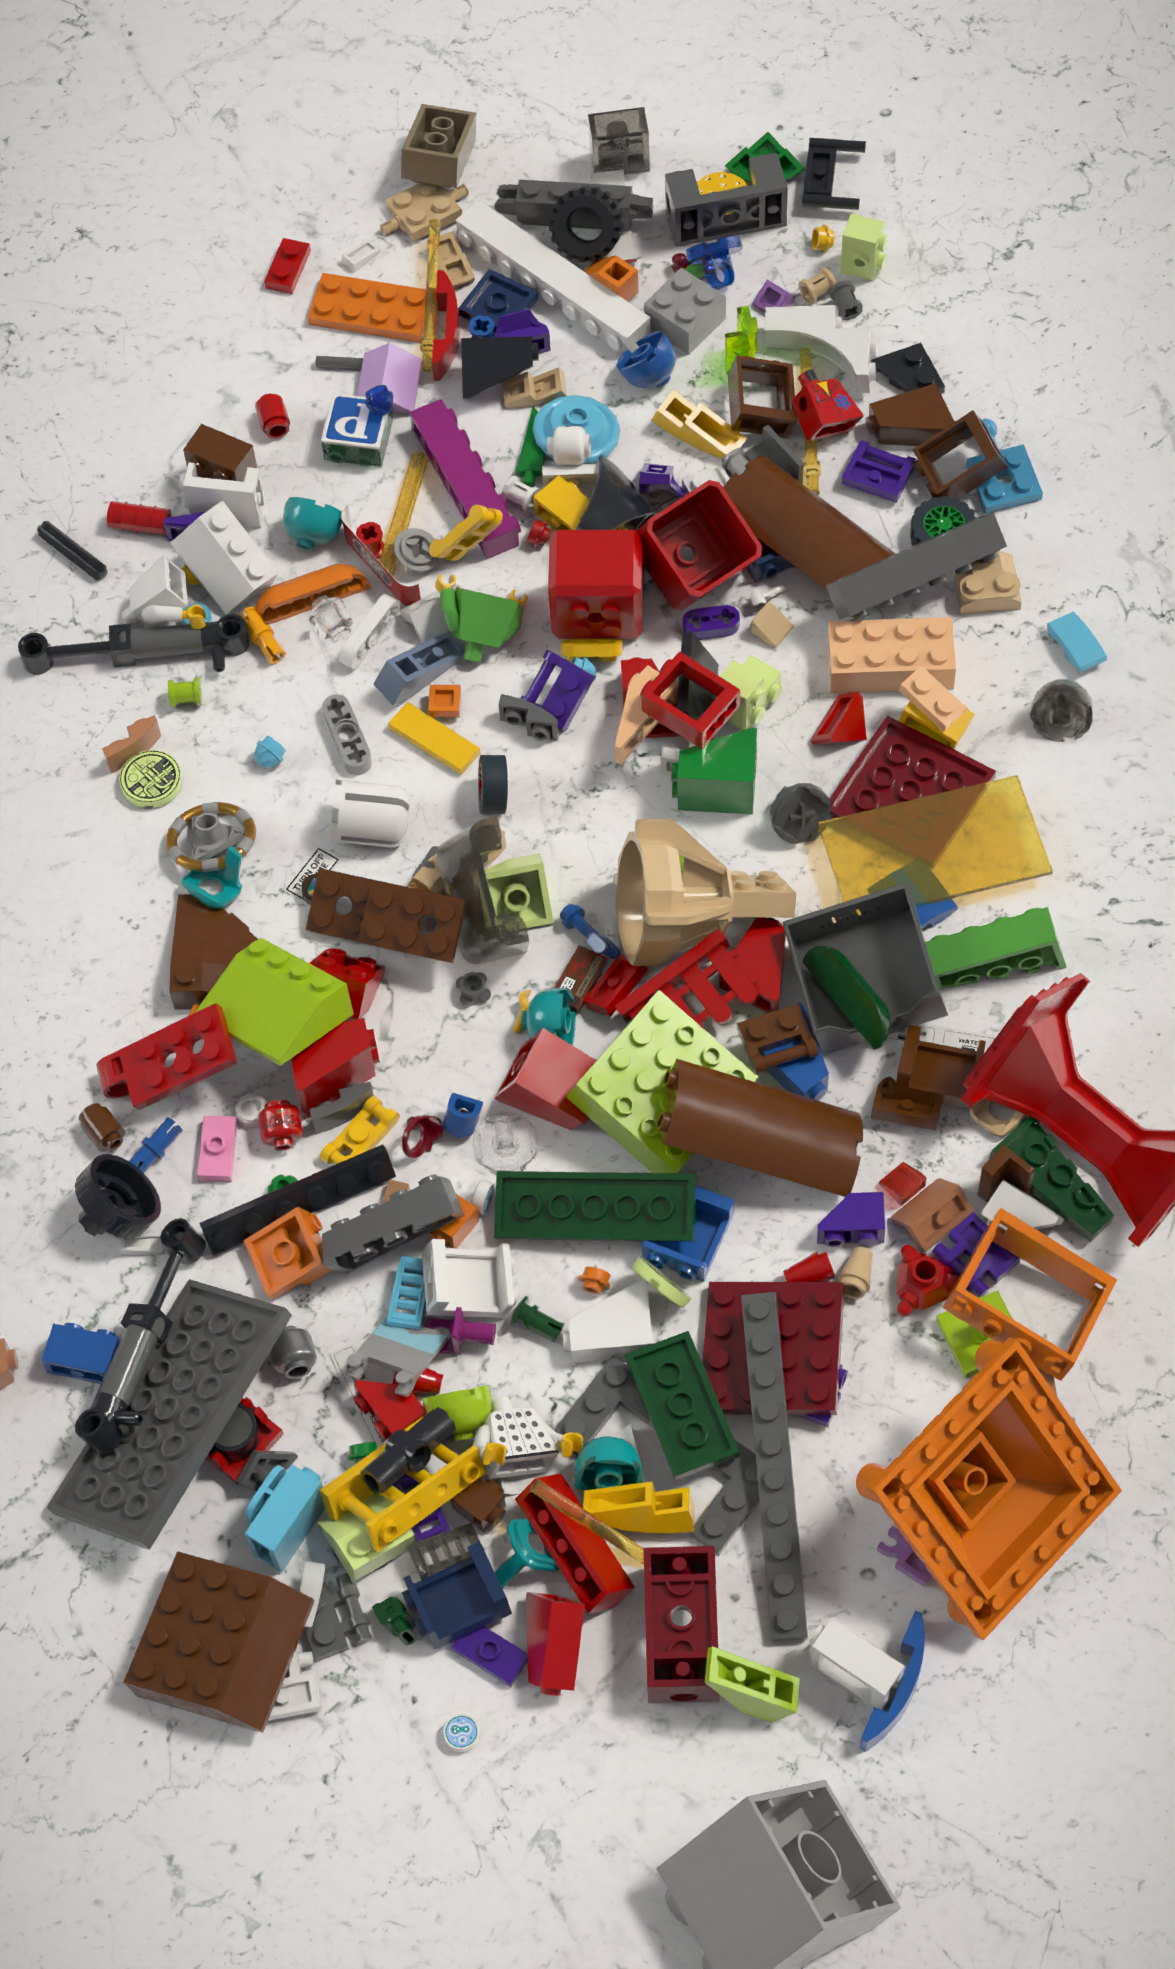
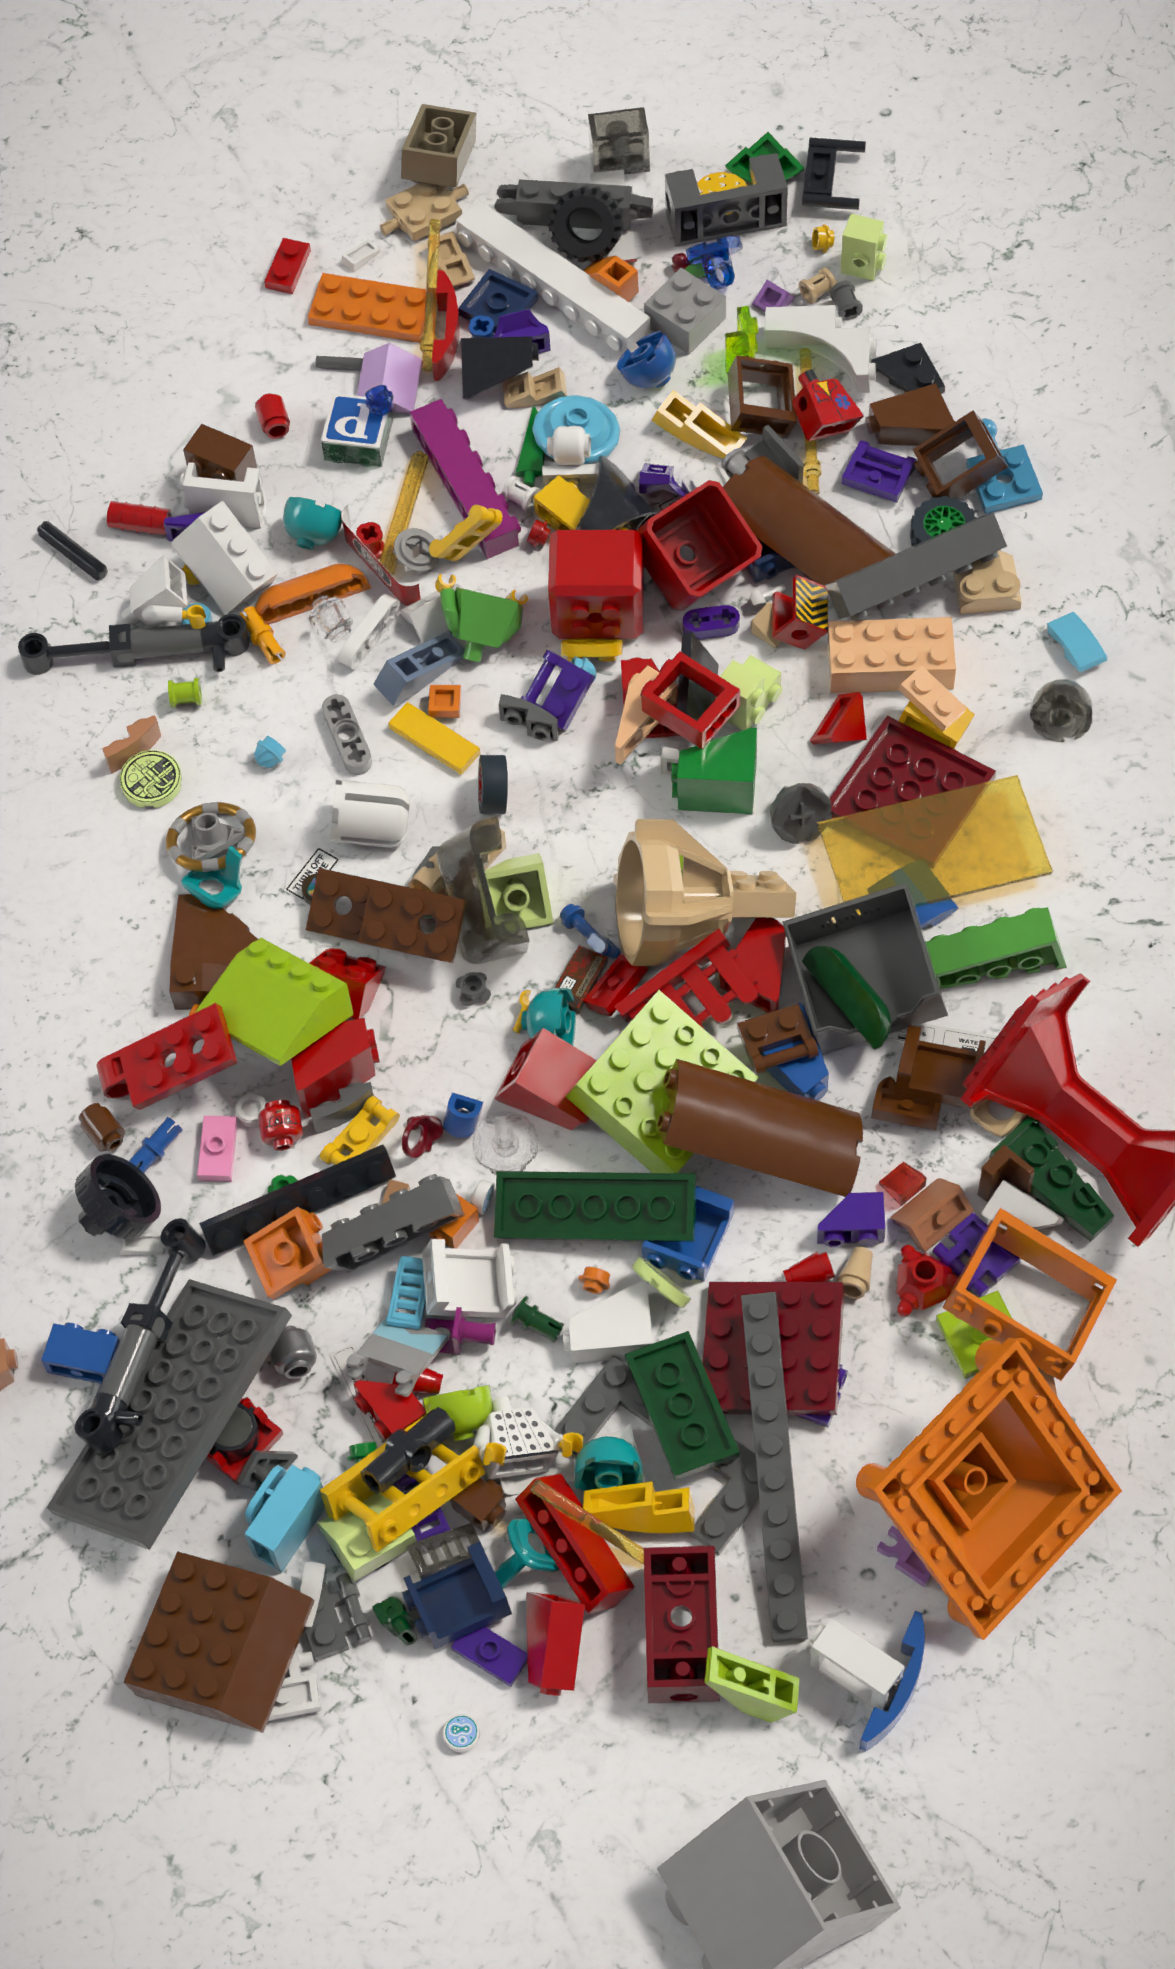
(800, 614): none -> piece

